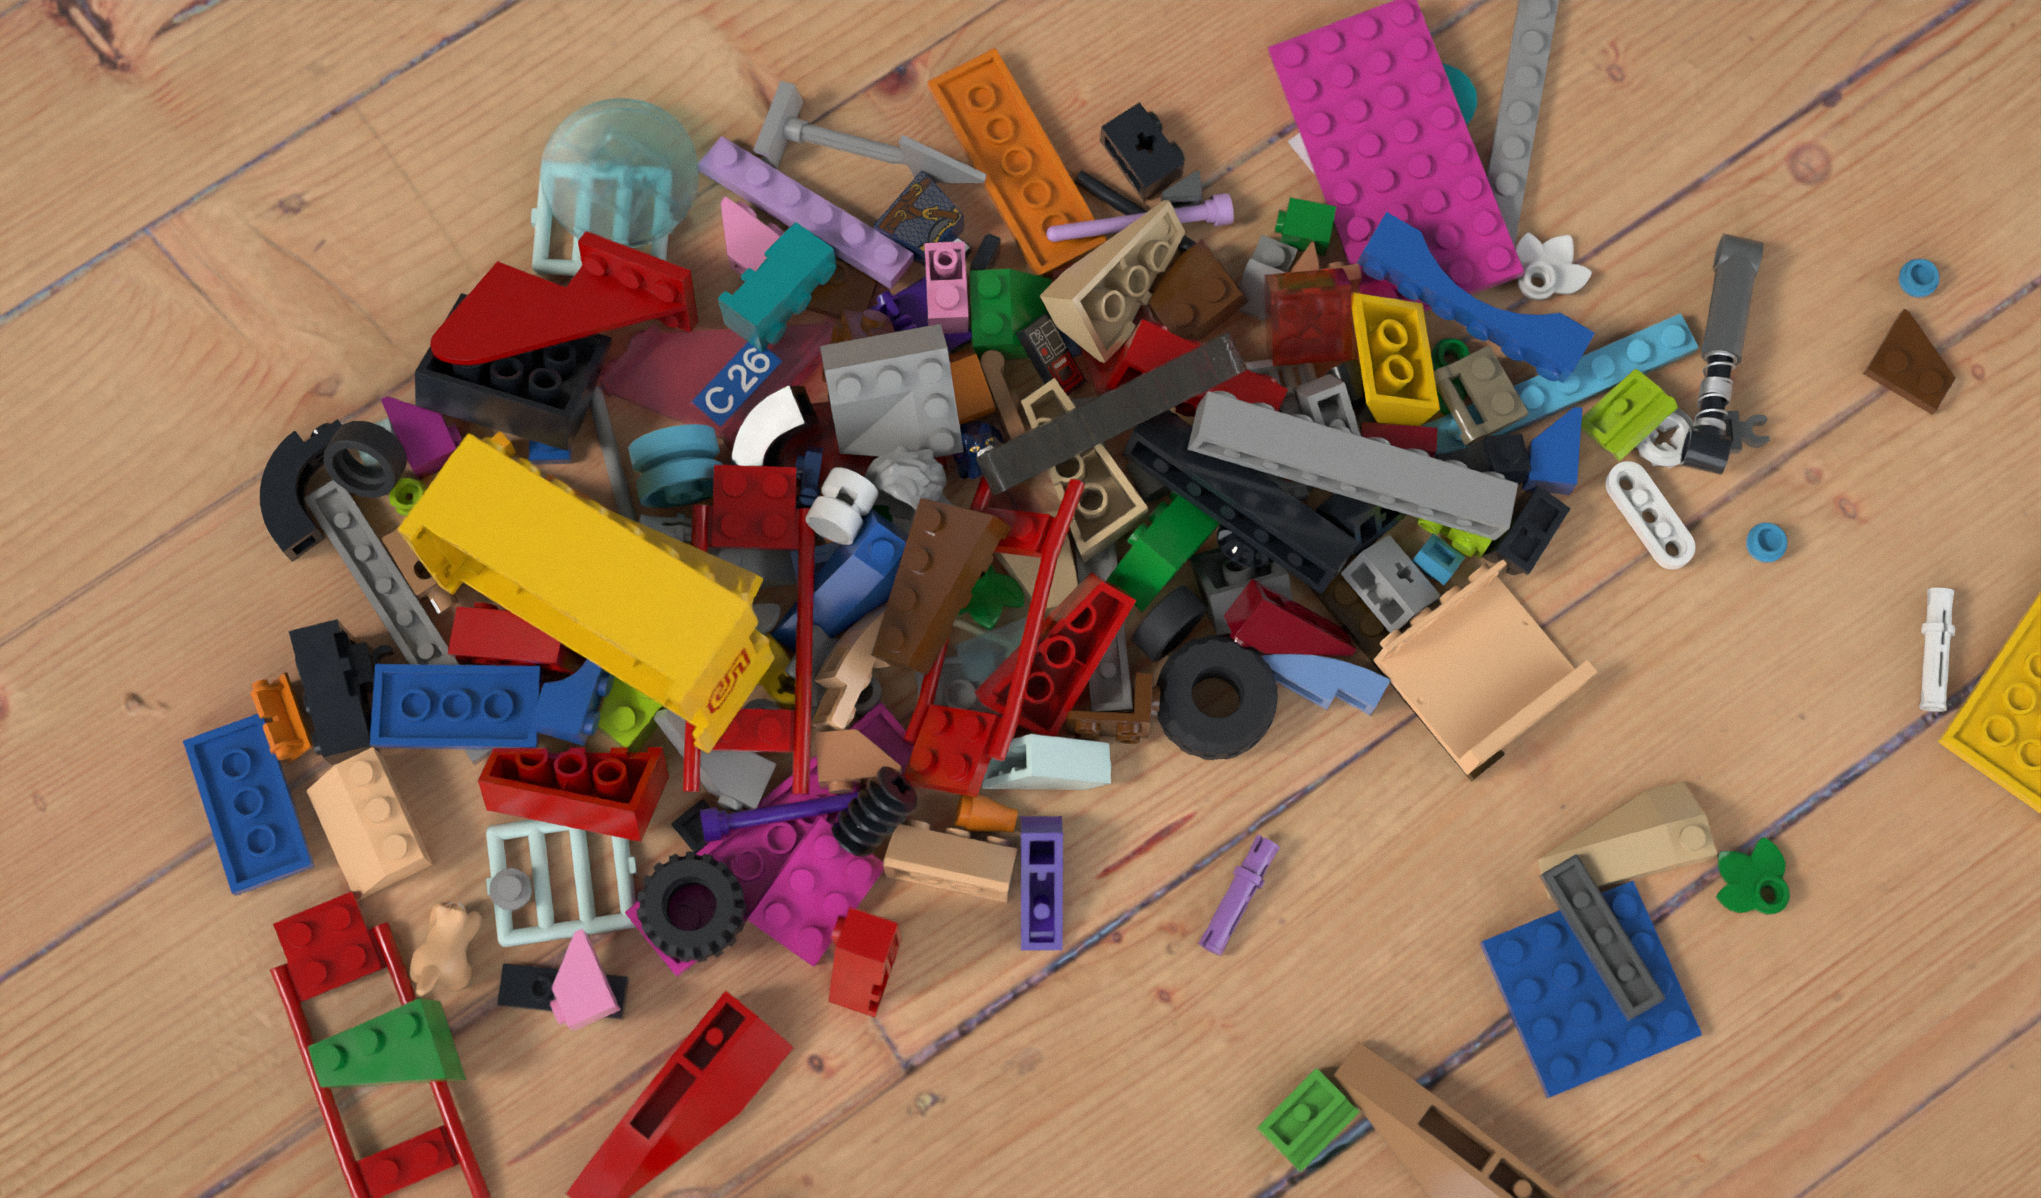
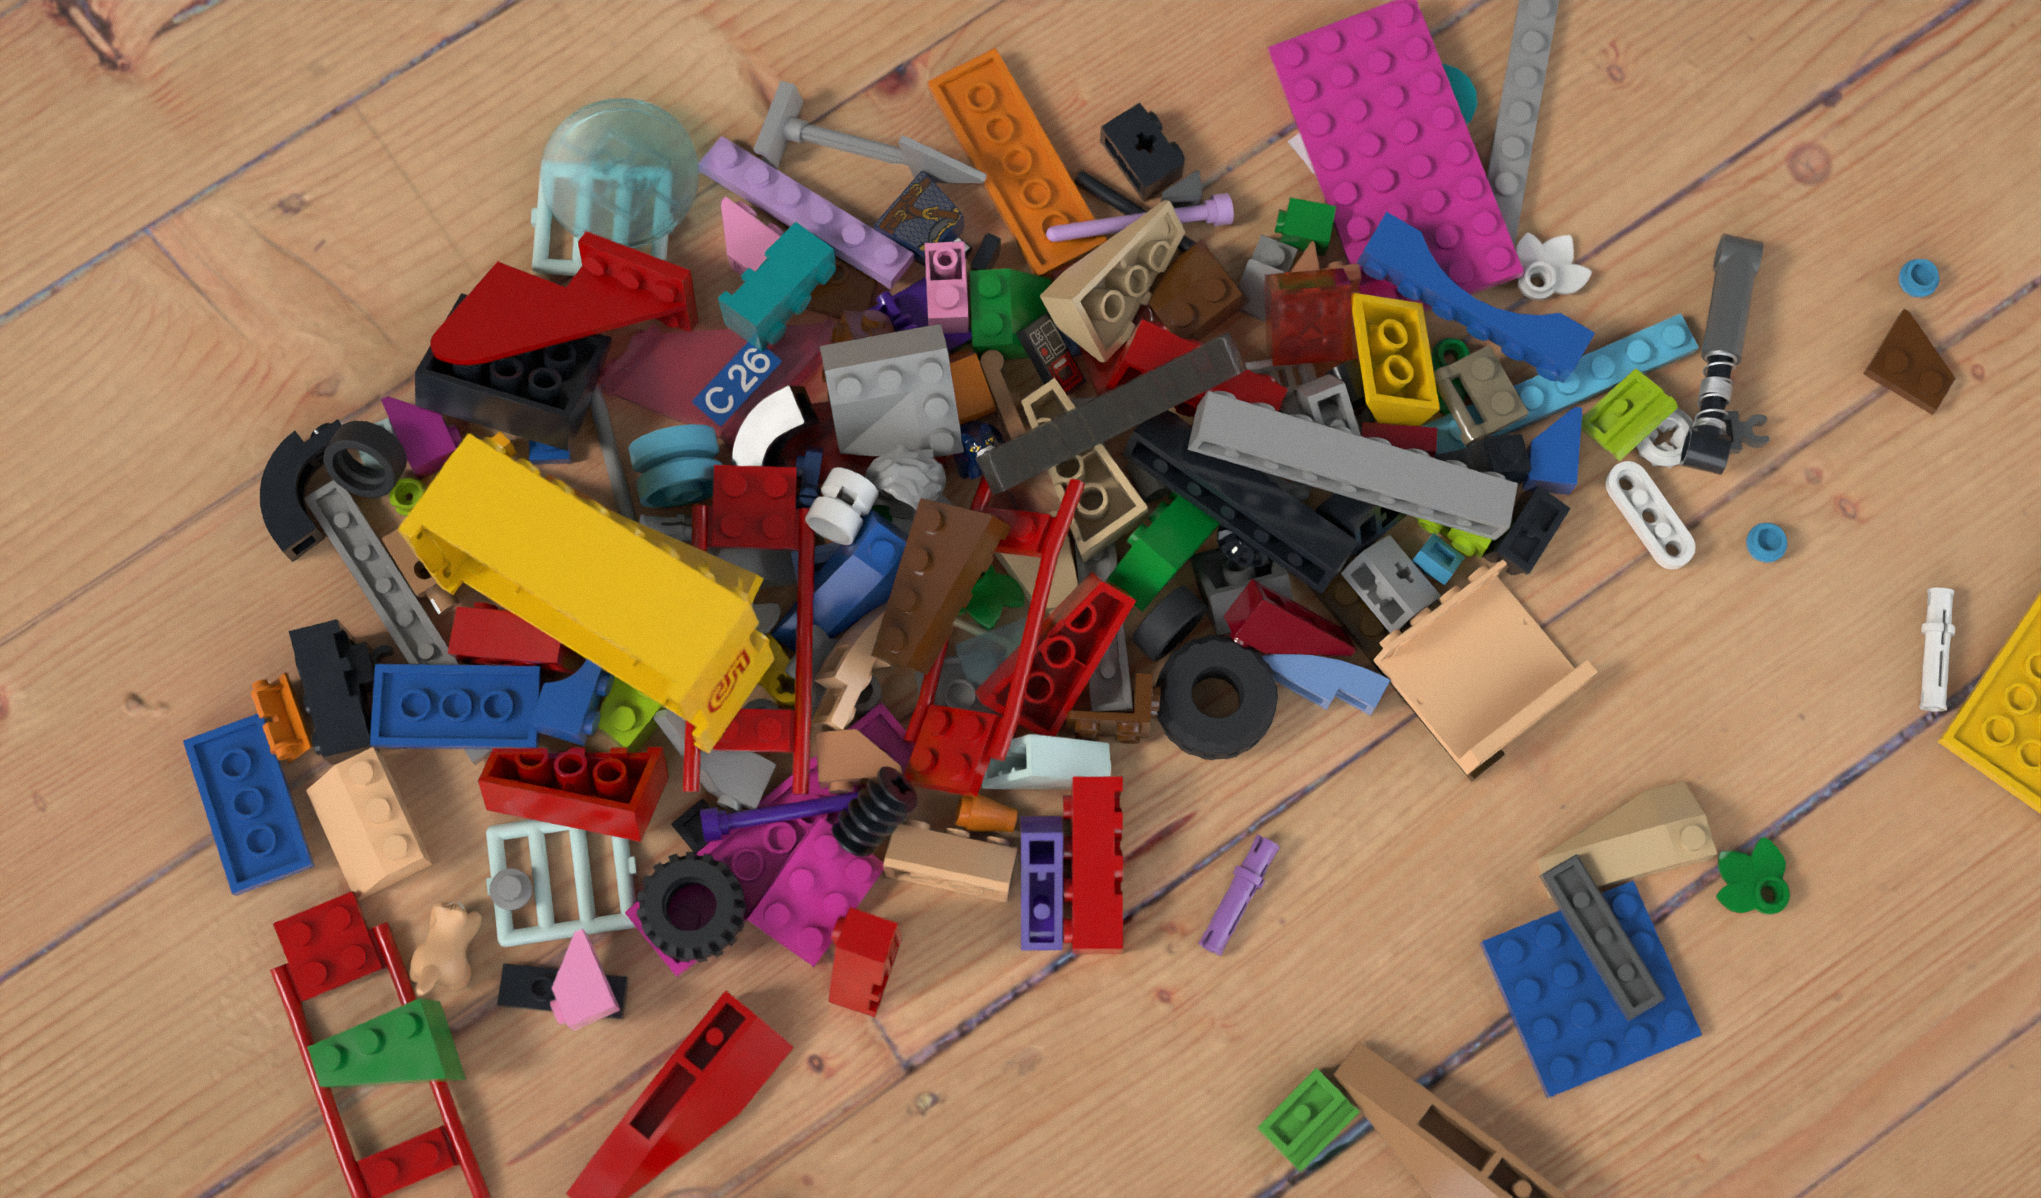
(1095, 865): none -> red wedge

